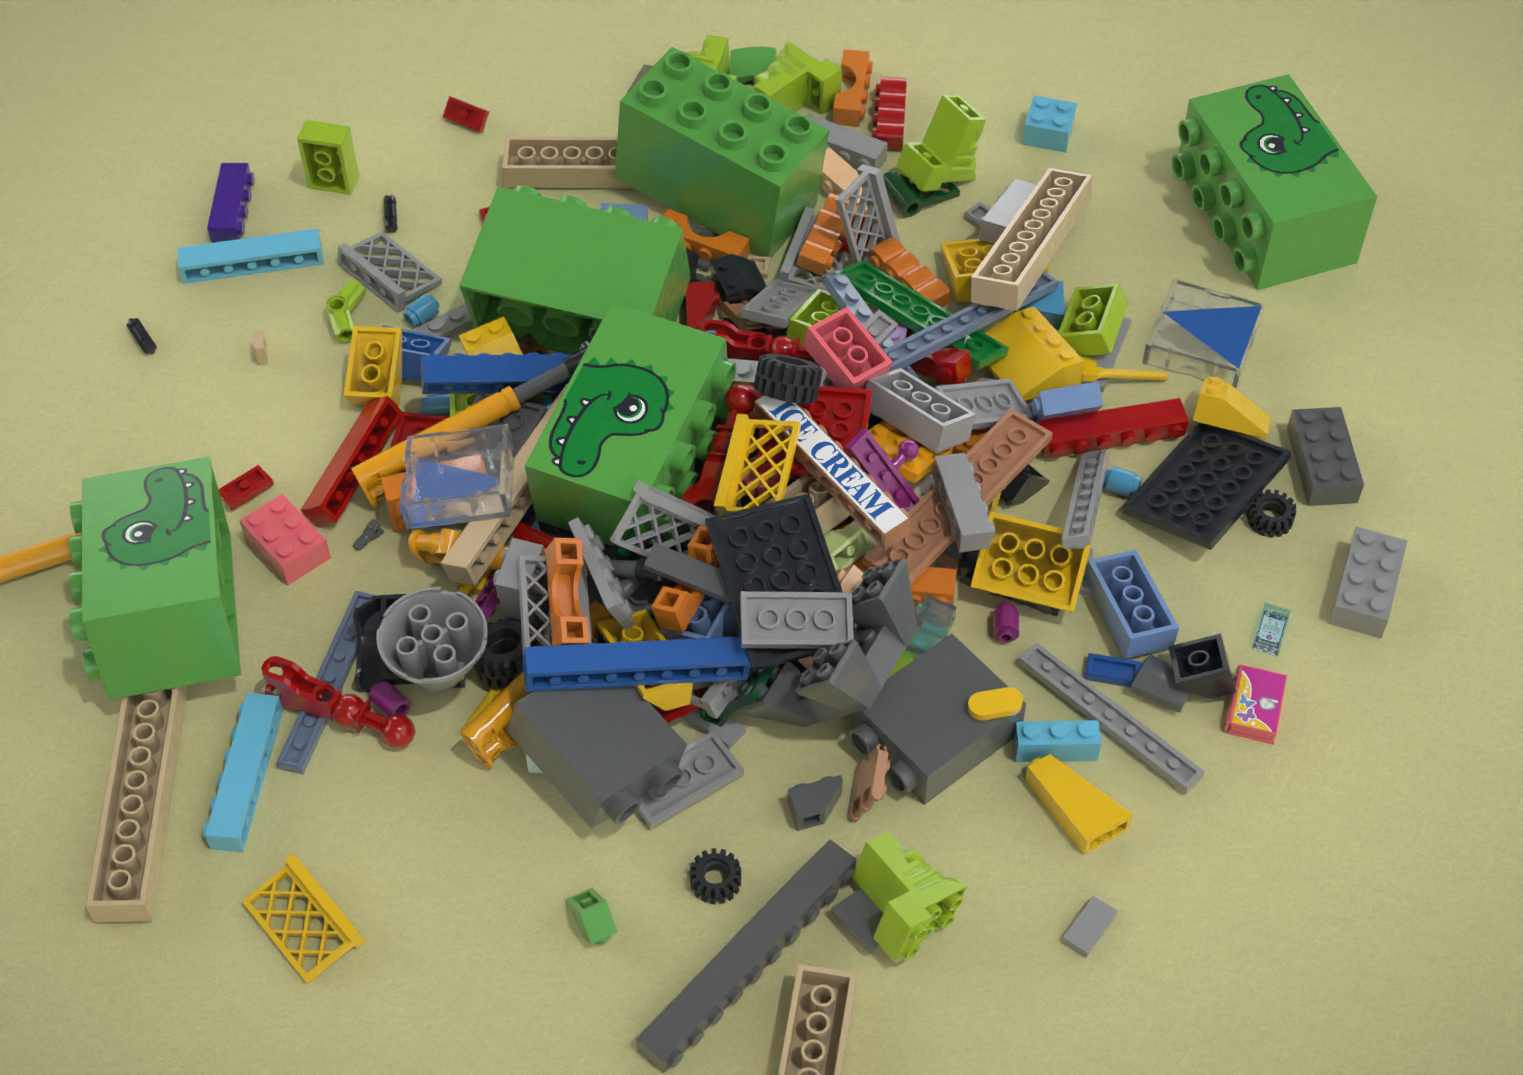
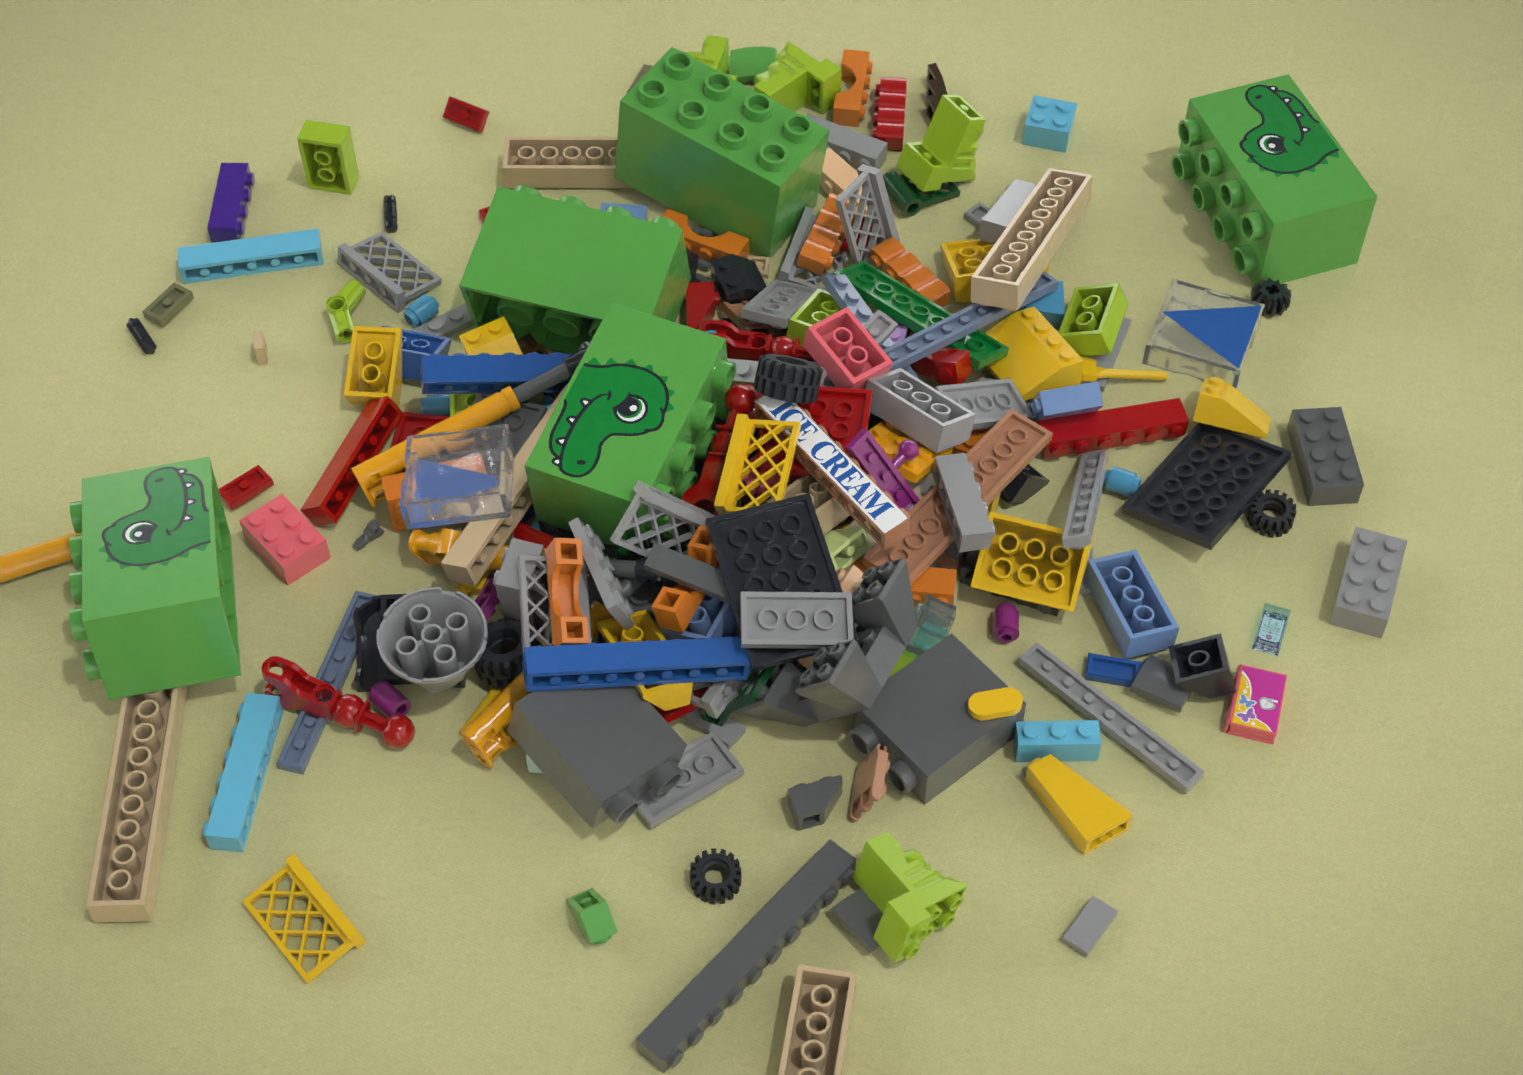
(168, 304): none -> olive plate
(935, 89): none -> dark brown slope
(1273, 295): none -> black gear

